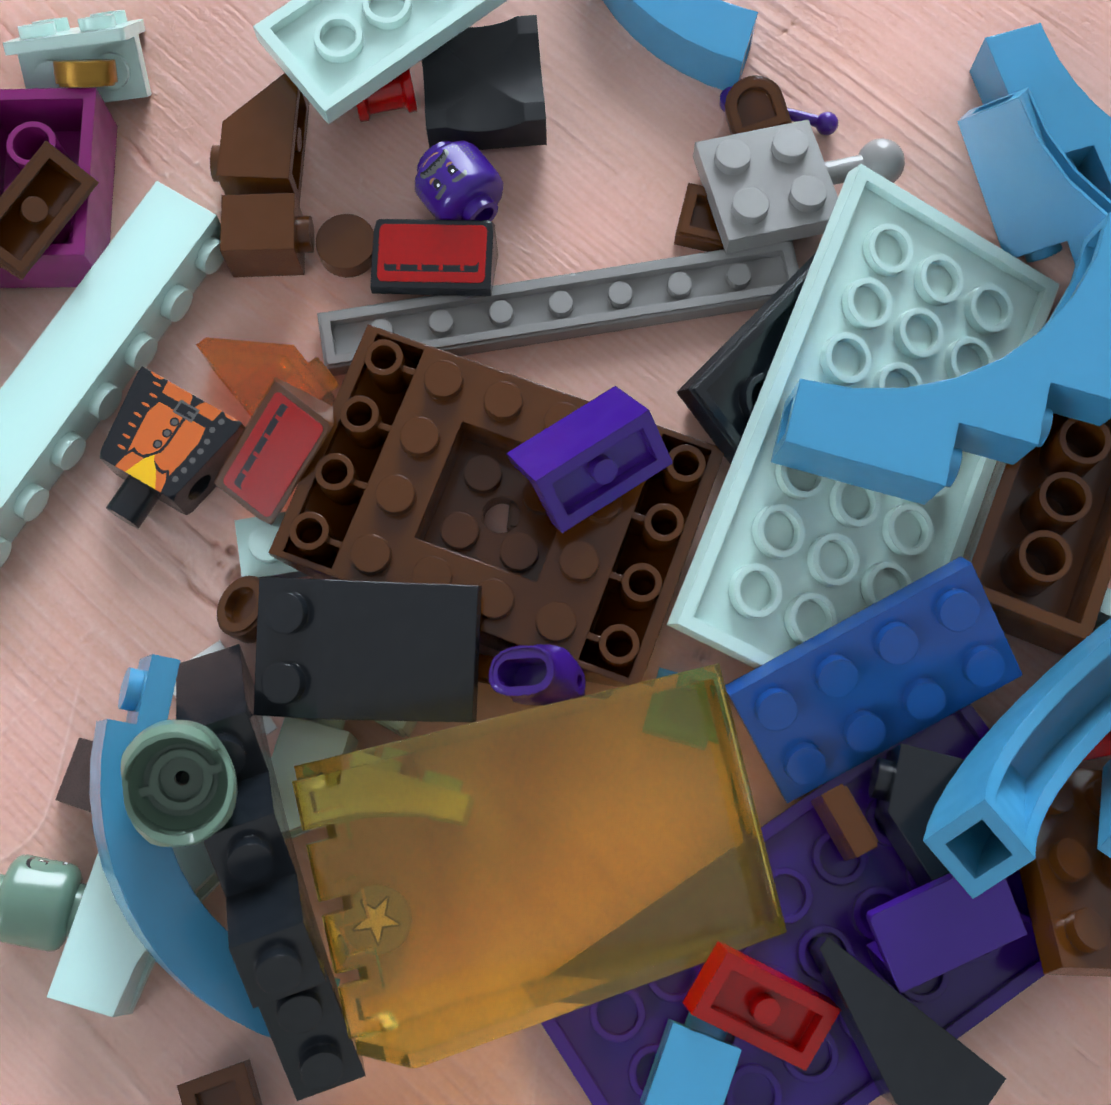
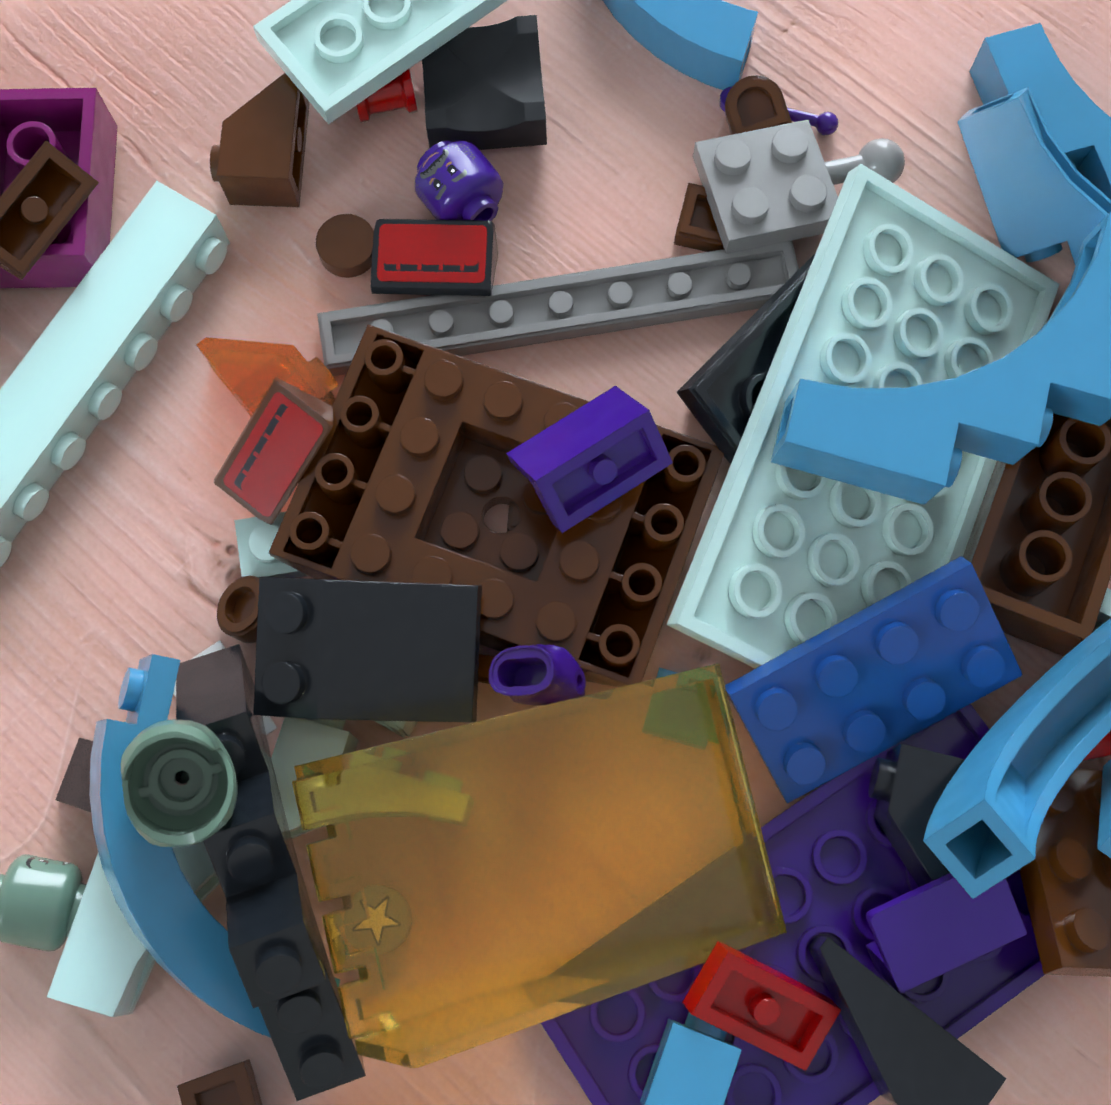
(85, 73): pearl gold tile -> none
(97, 37): light aqua bracket -> none
(165, 448): torso -> none
(265, 235): reddish brown brick -> none
(845, 822): reddish brown tile -> none

